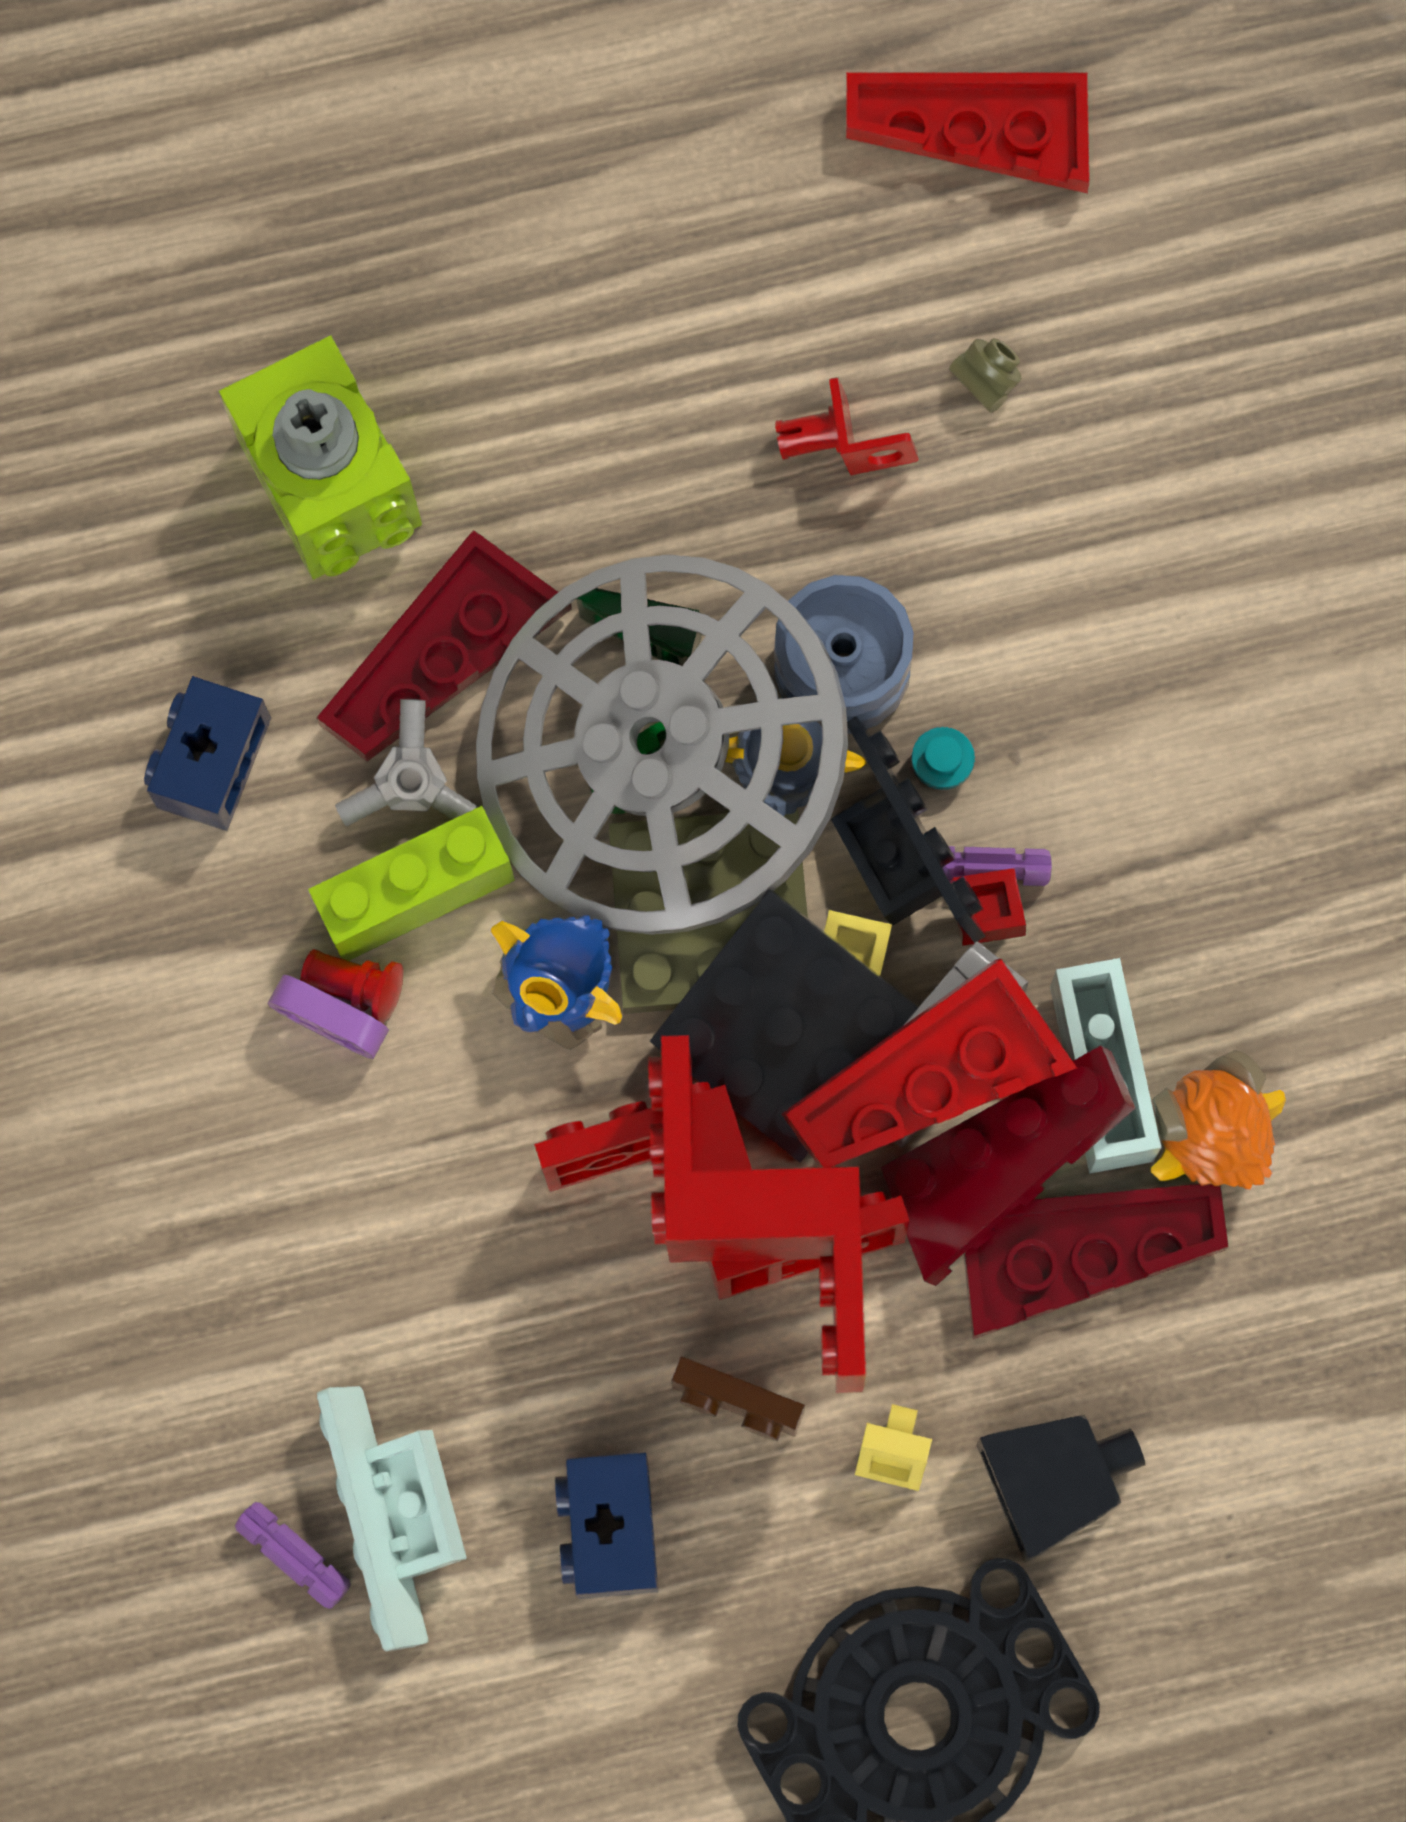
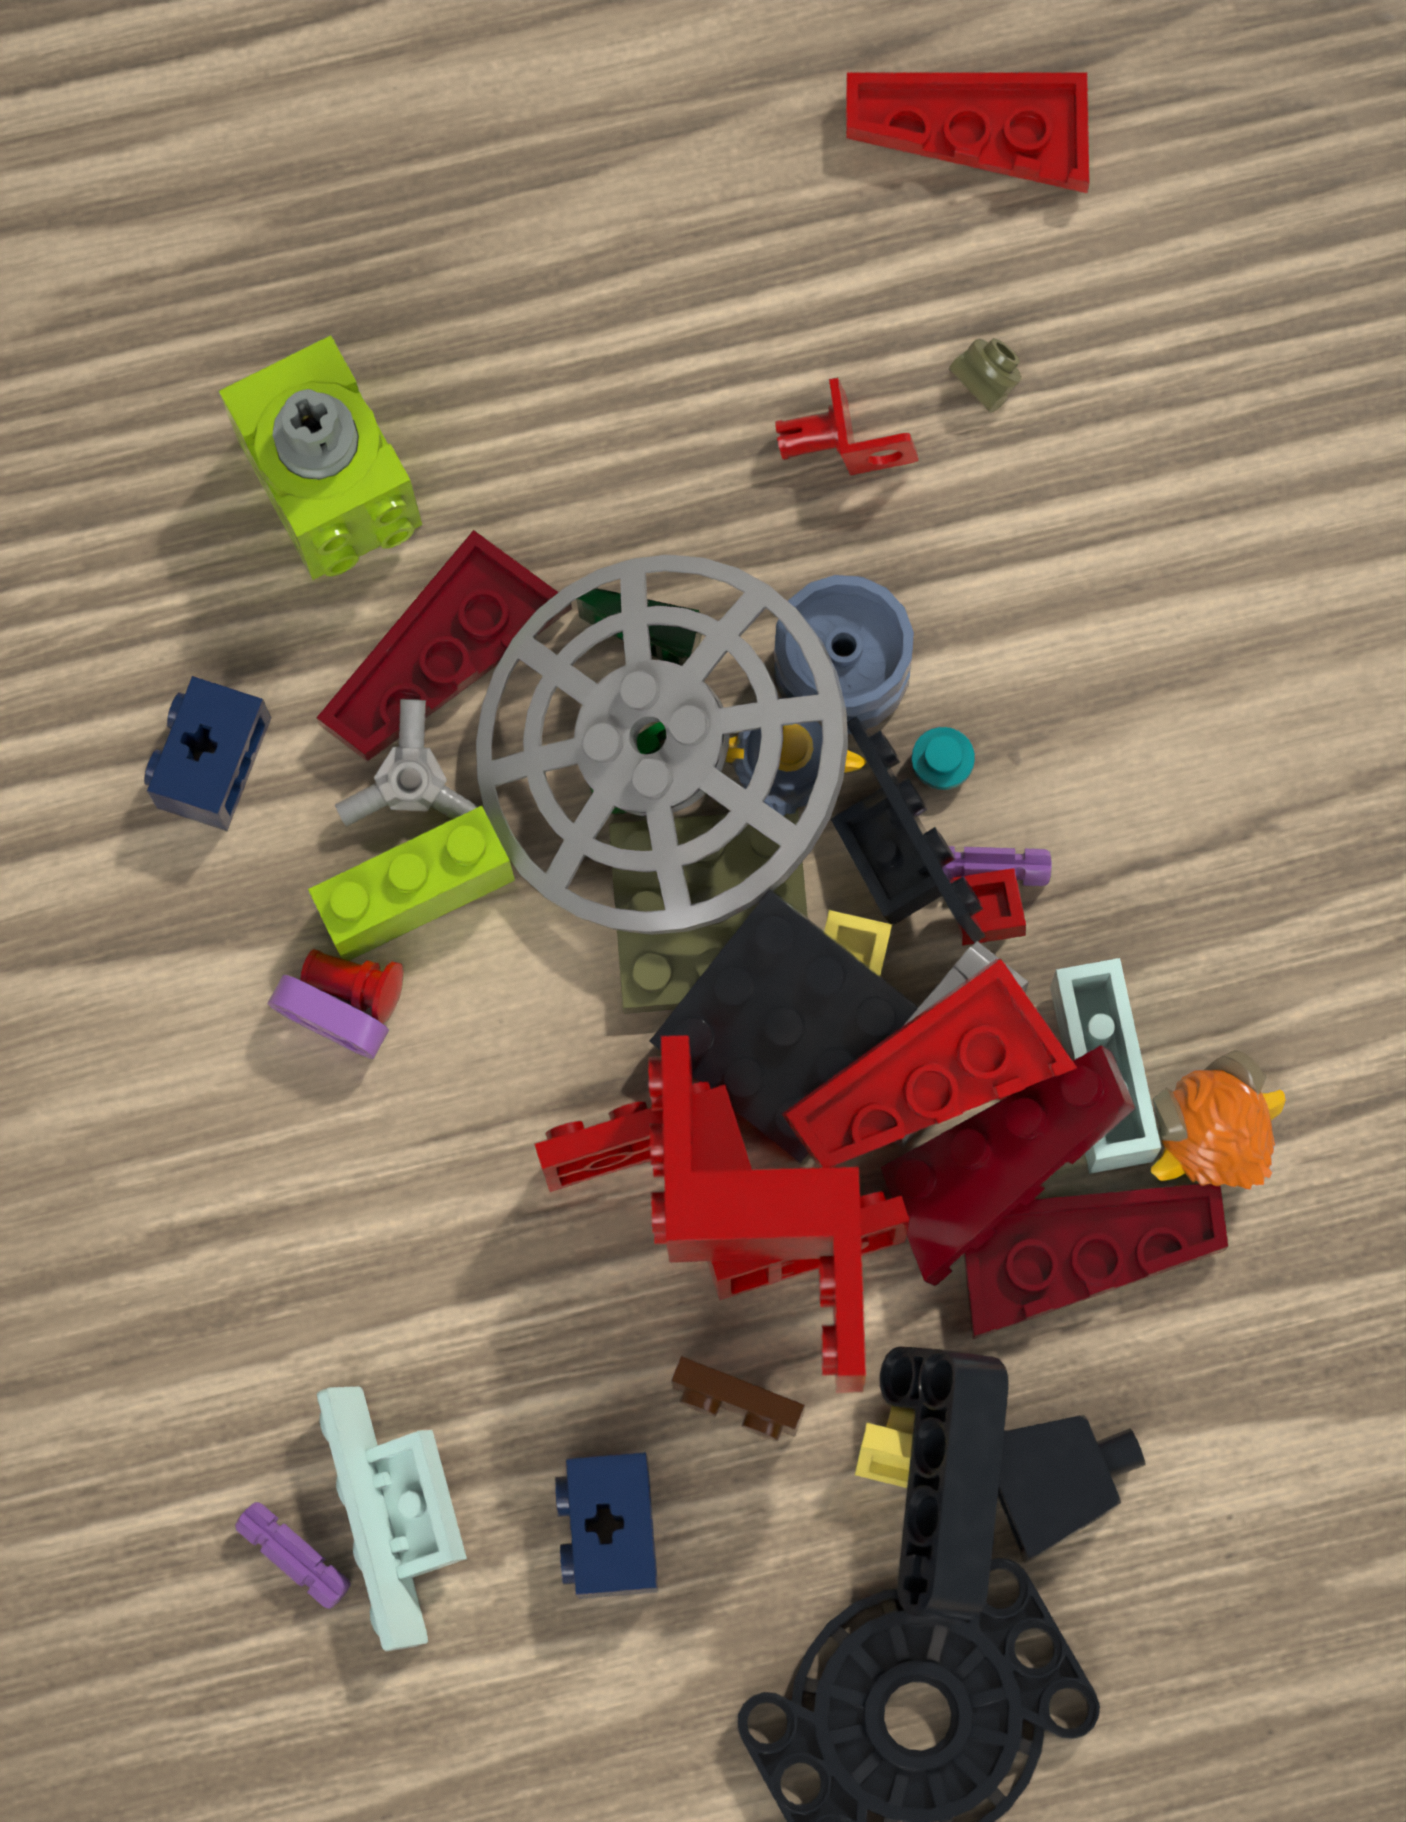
(556, 978): blue hair -> none
(950, 1477): none -> black beam

